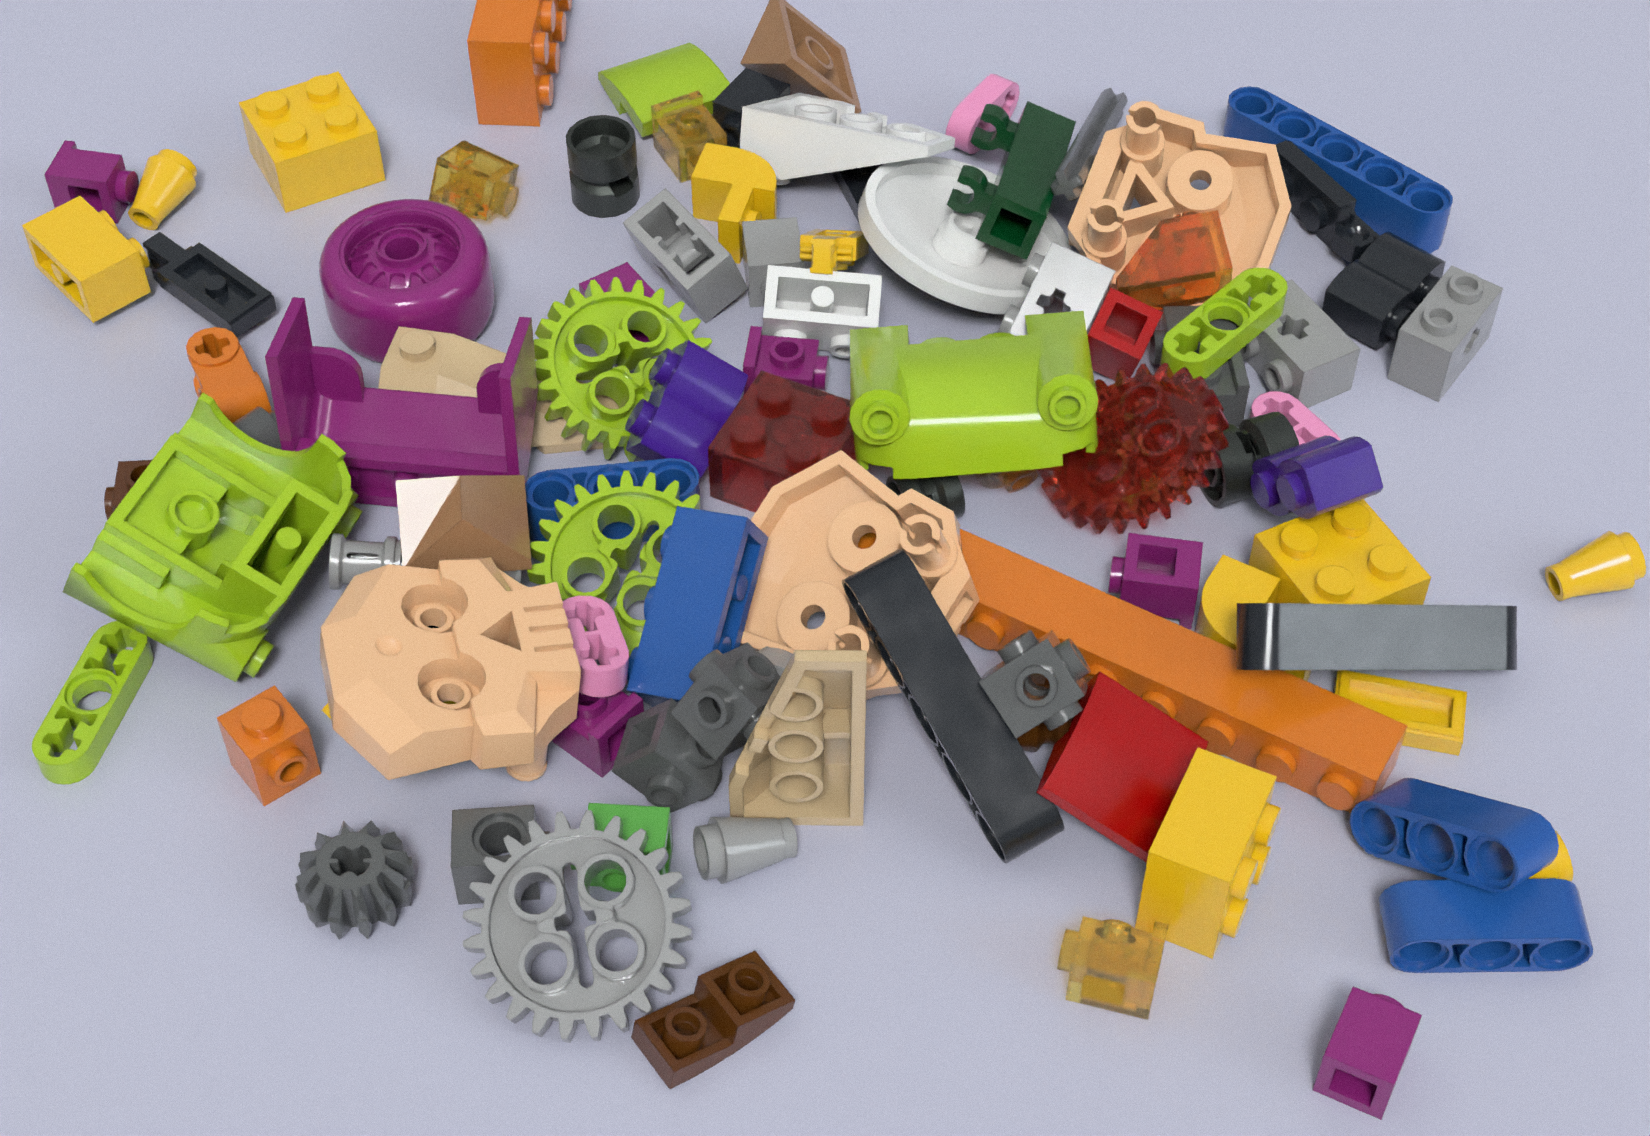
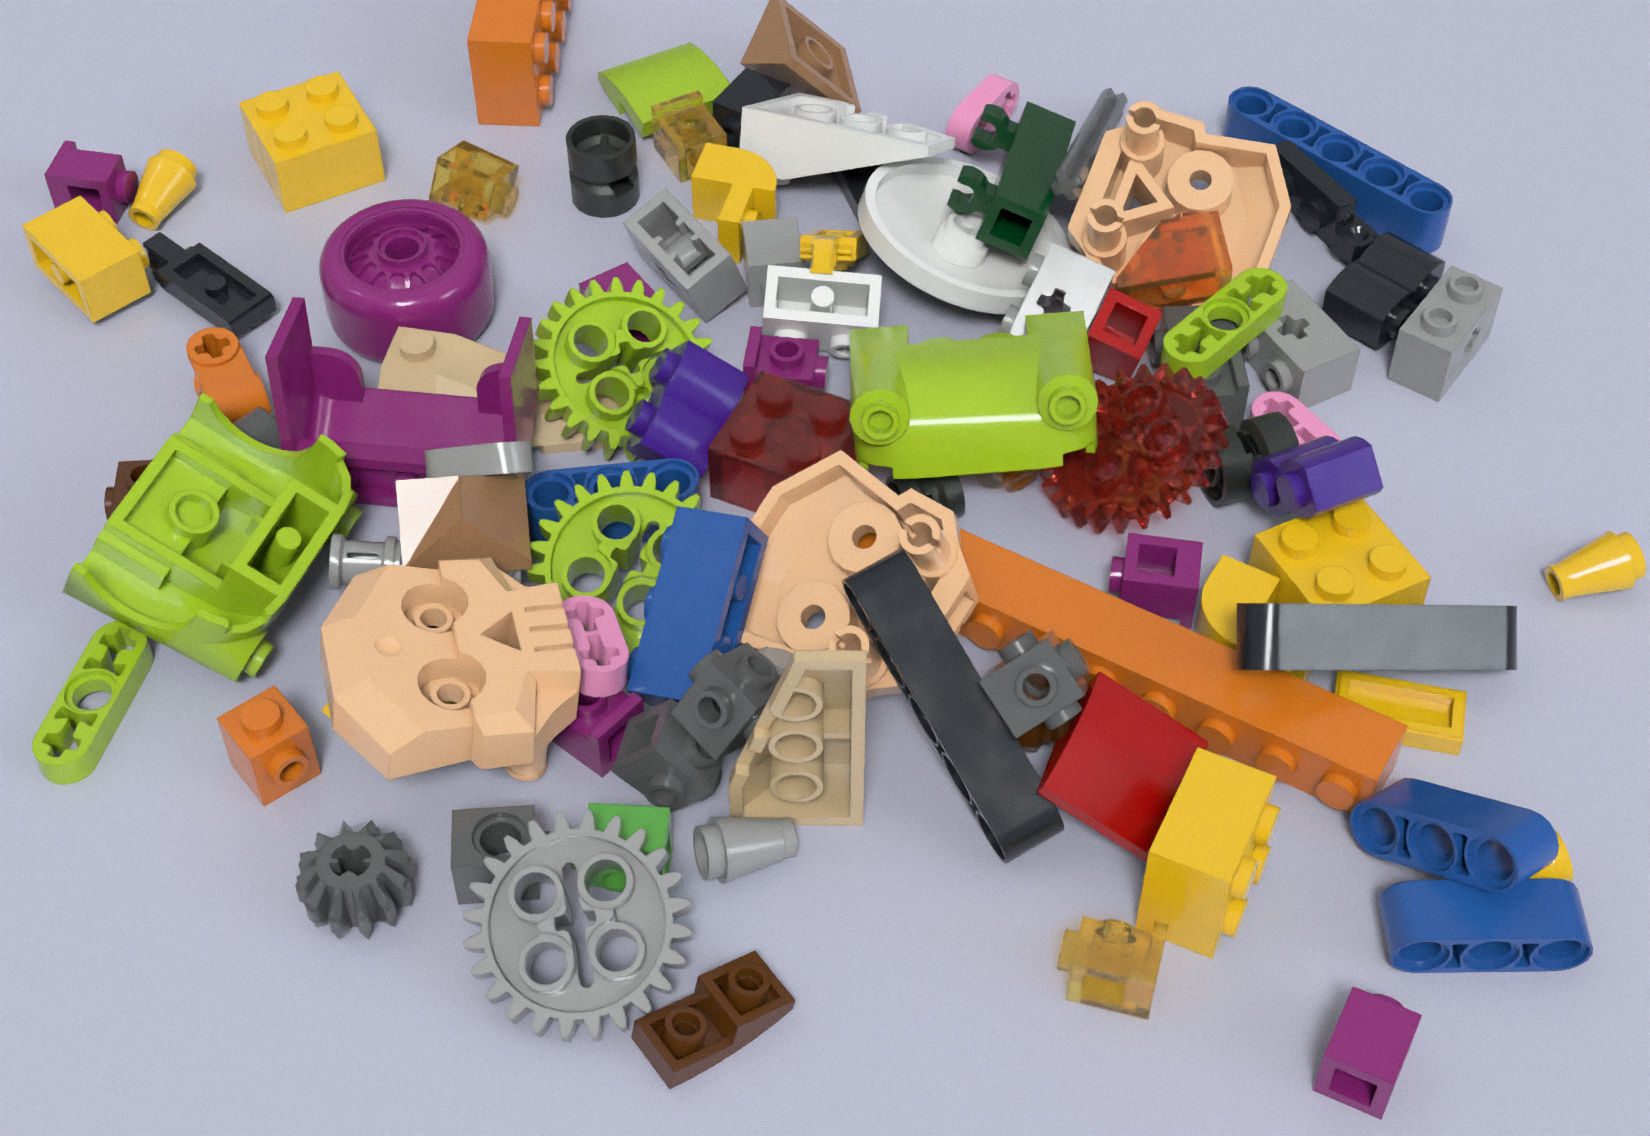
(480, 459): none -> light grey beam

